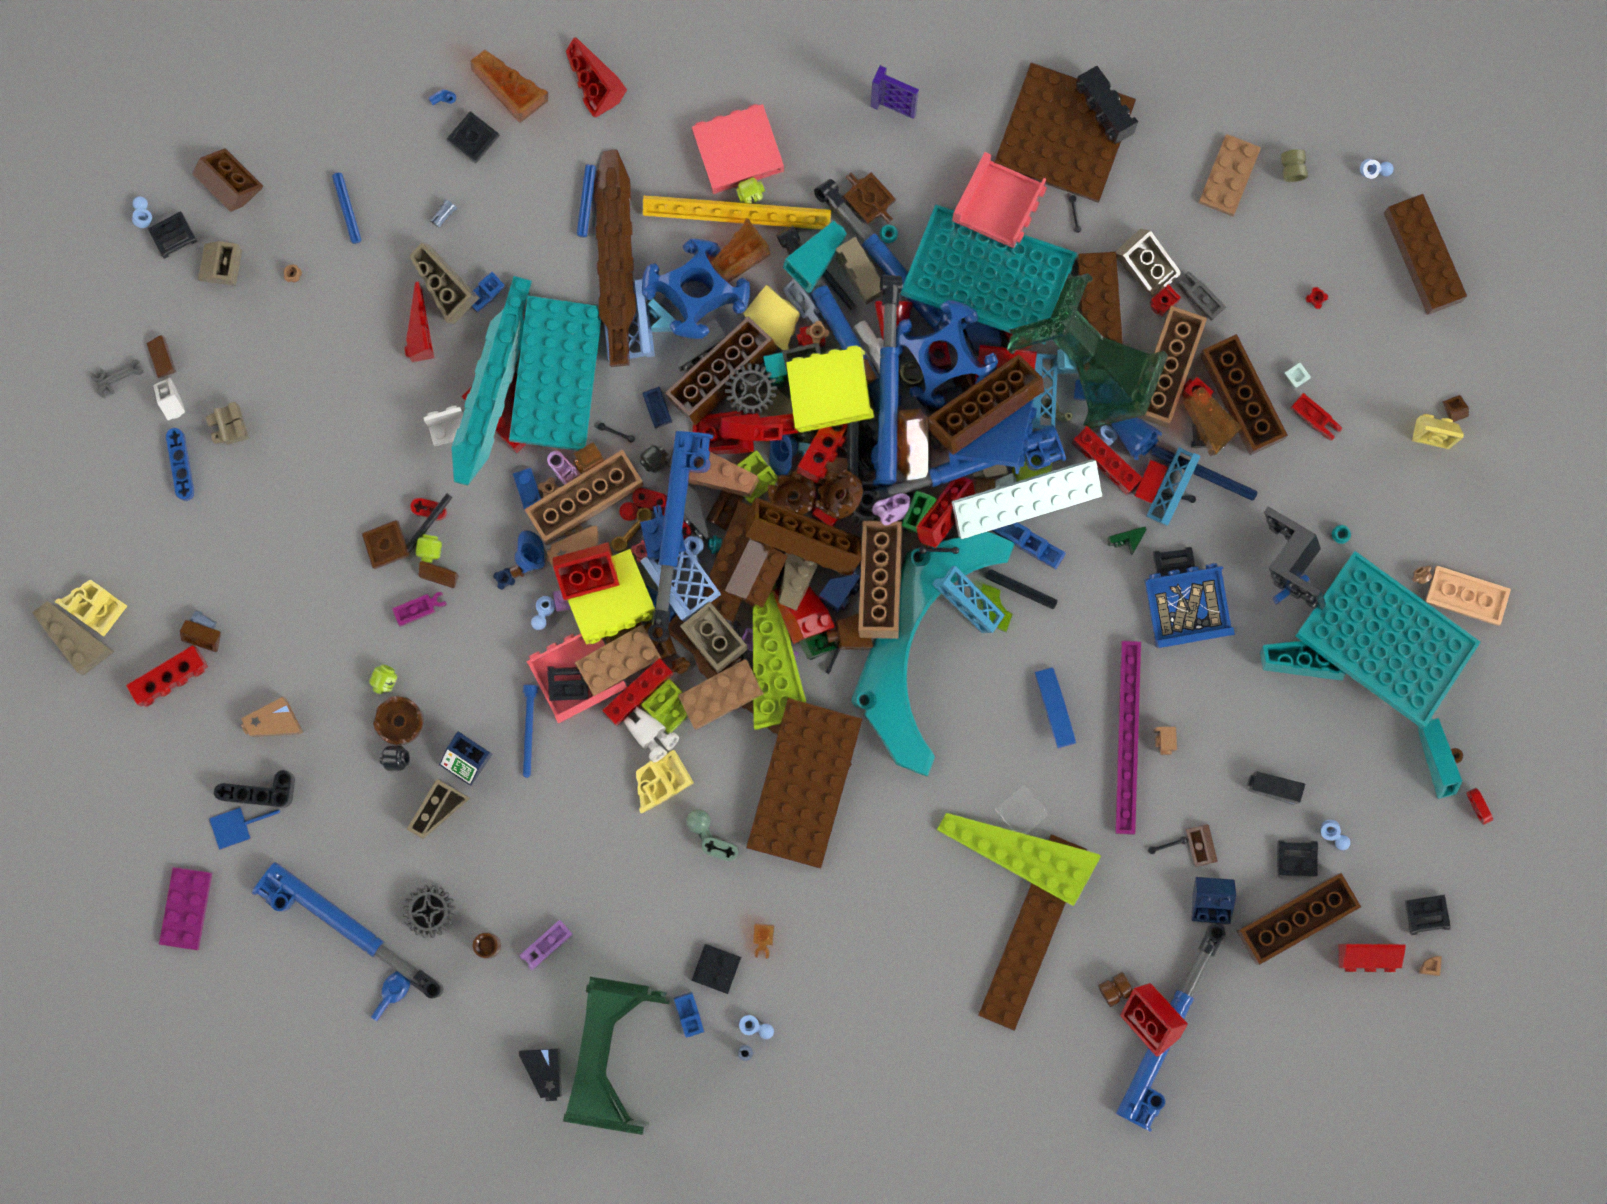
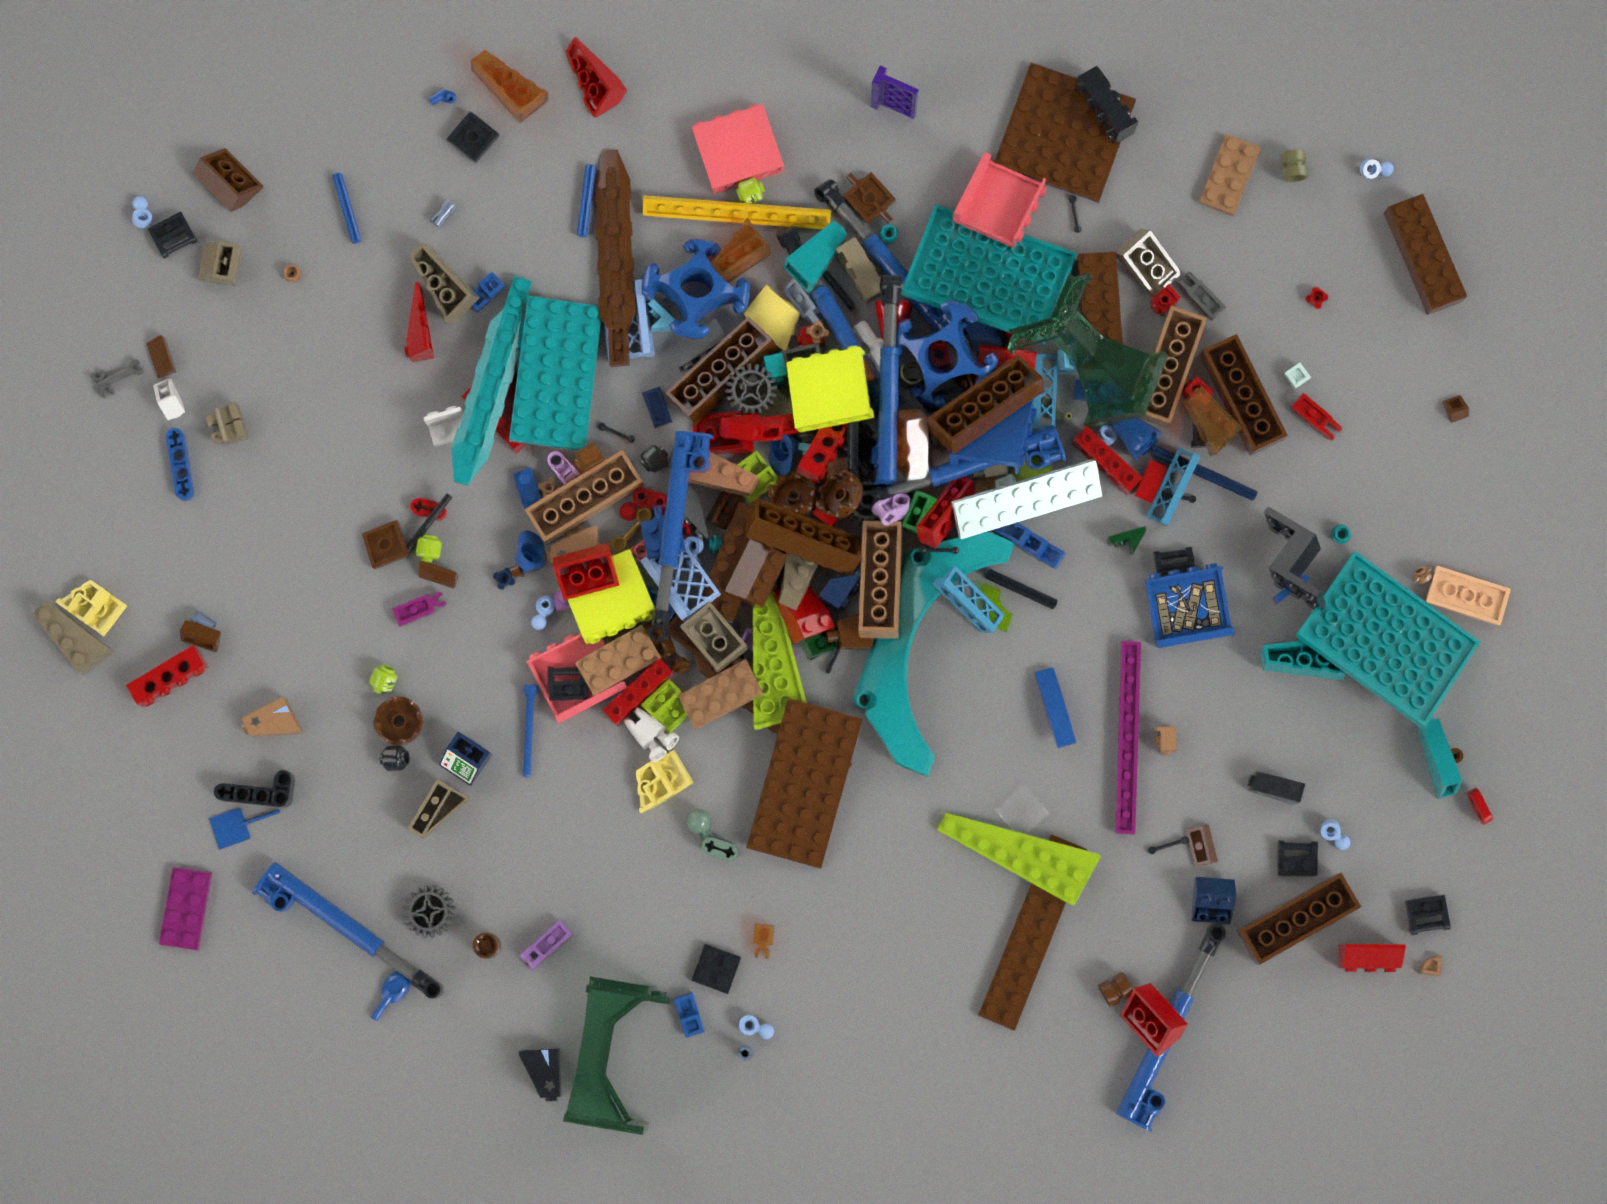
(1437, 432): light yellow slope -> none

